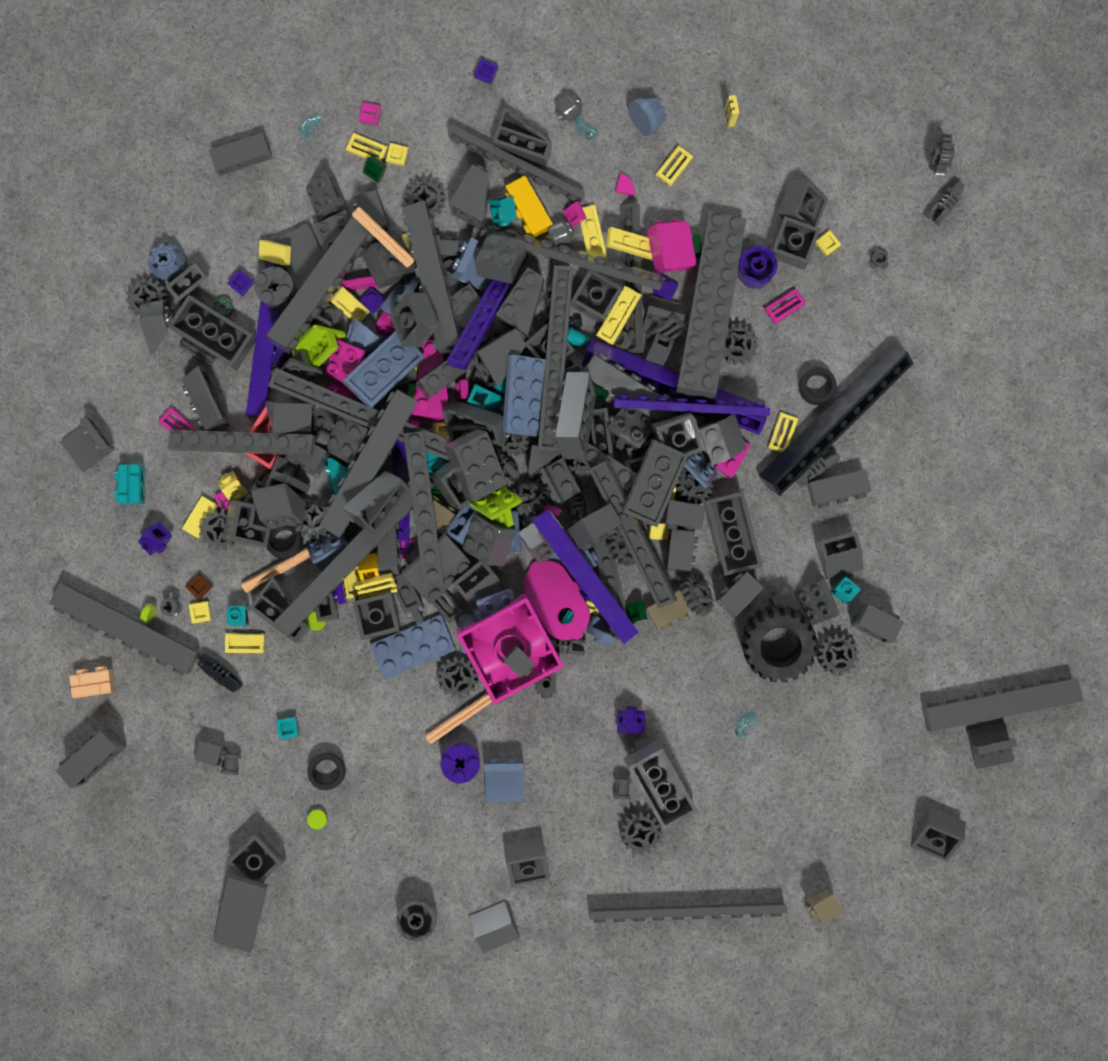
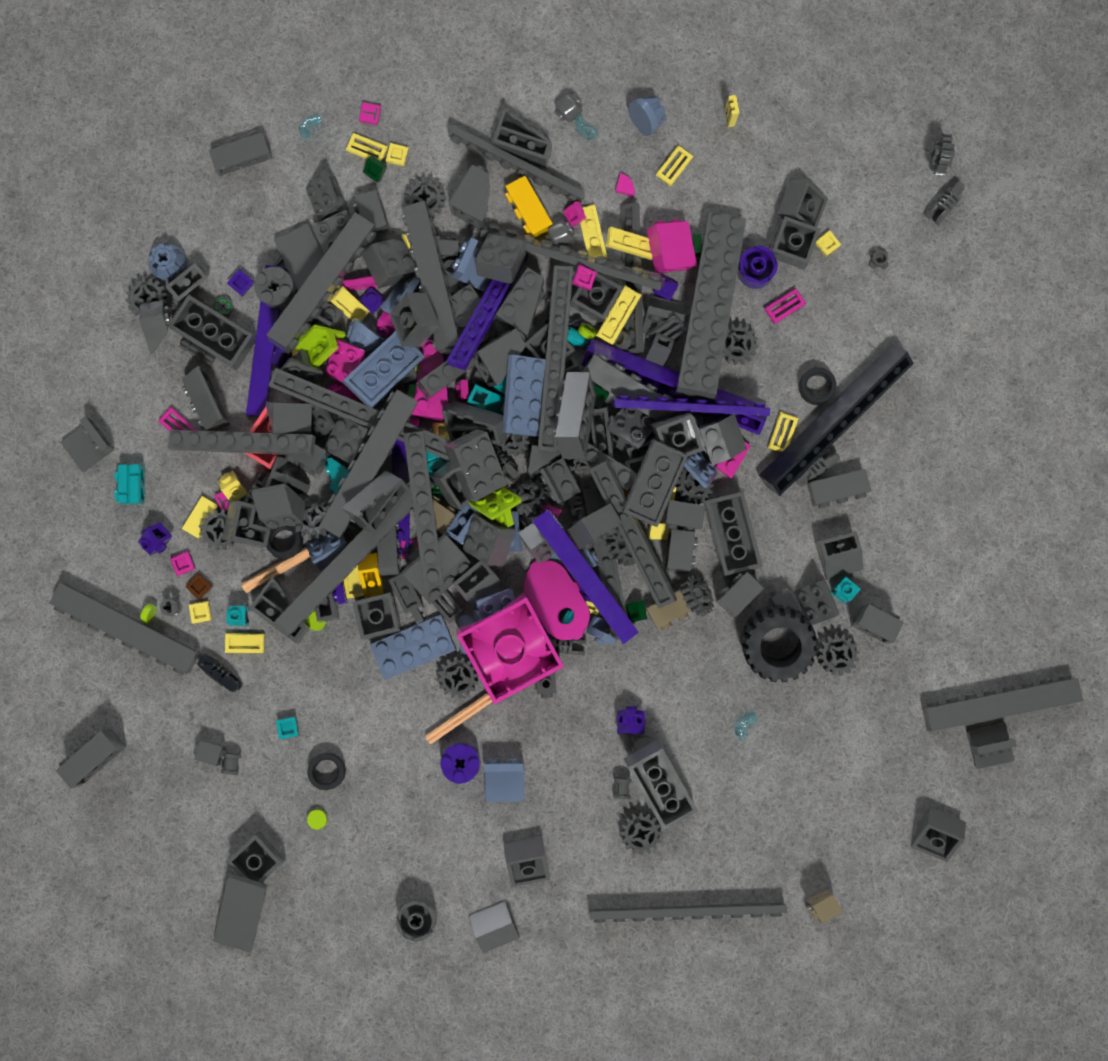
(92, 683): light nougat brick -> none
(182, 563): none -> dark pink tile
(274, 252): light yellow tile -> none
(322, 438): dark grey piece -> none
(376, 588): light yellow tile -> none
(383, 237): light nougat axle -> none
(486, 71): dark purple plate -> none
(503, 210): teal window -> none
(519, 662): dark grey brick -> none
(584, 277): none -> dark pink tile
(587, 331): none -> lime tile

